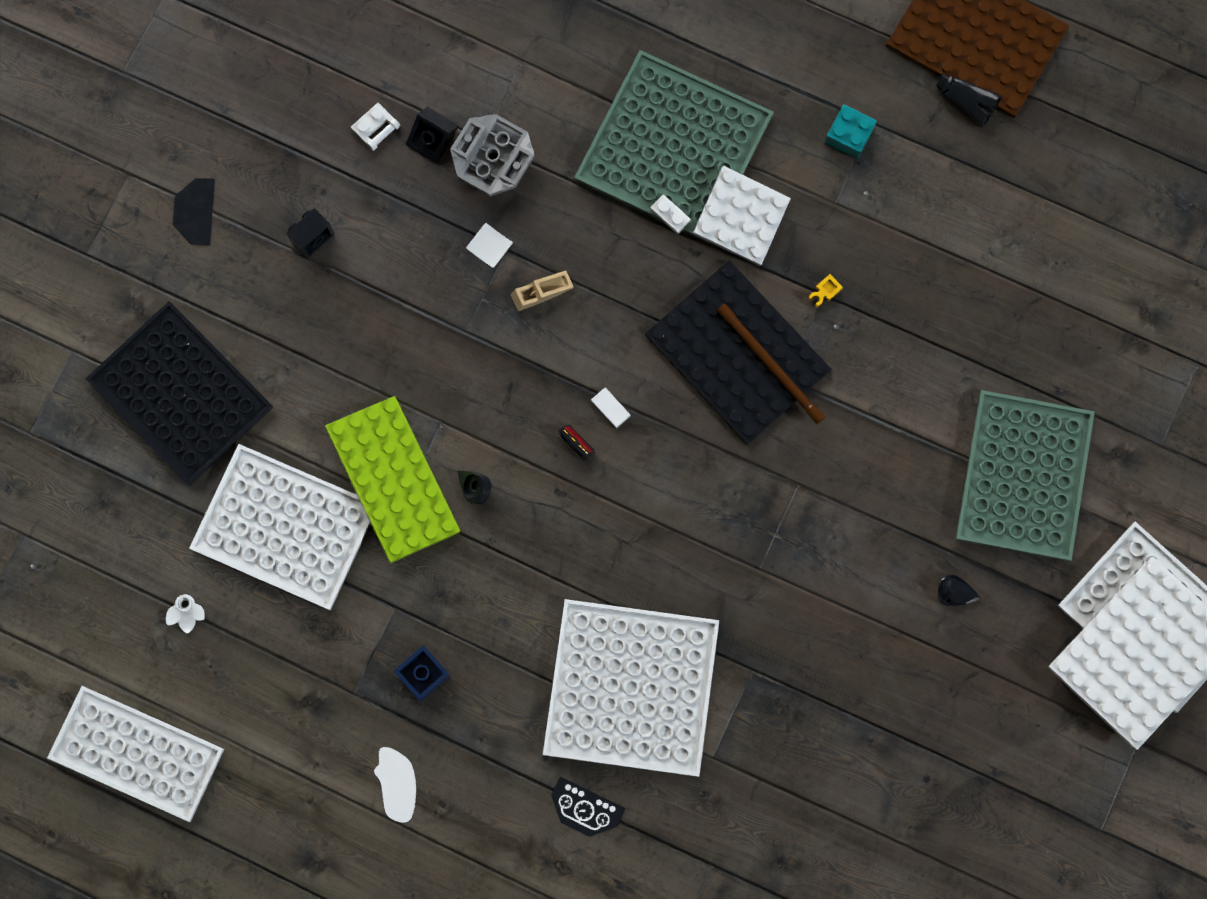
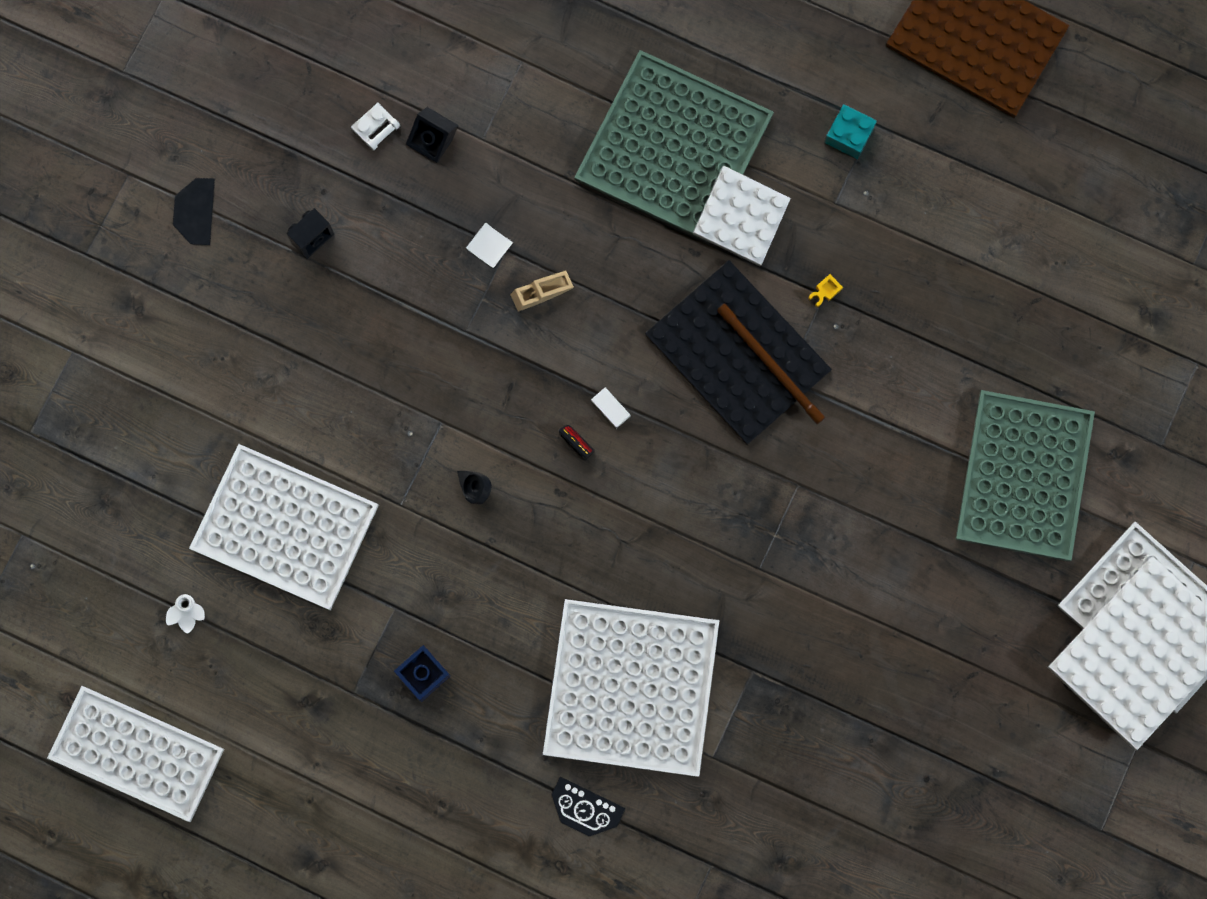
(179, 393): black plate -> none
(392, 479): lime plate -> none
(397, 784): white sticker -> none
(491, 136): light grey piece -> none
(670, 214): white plate -> none
(956, 591): black piece -> none
(971, 99): black piece -> none

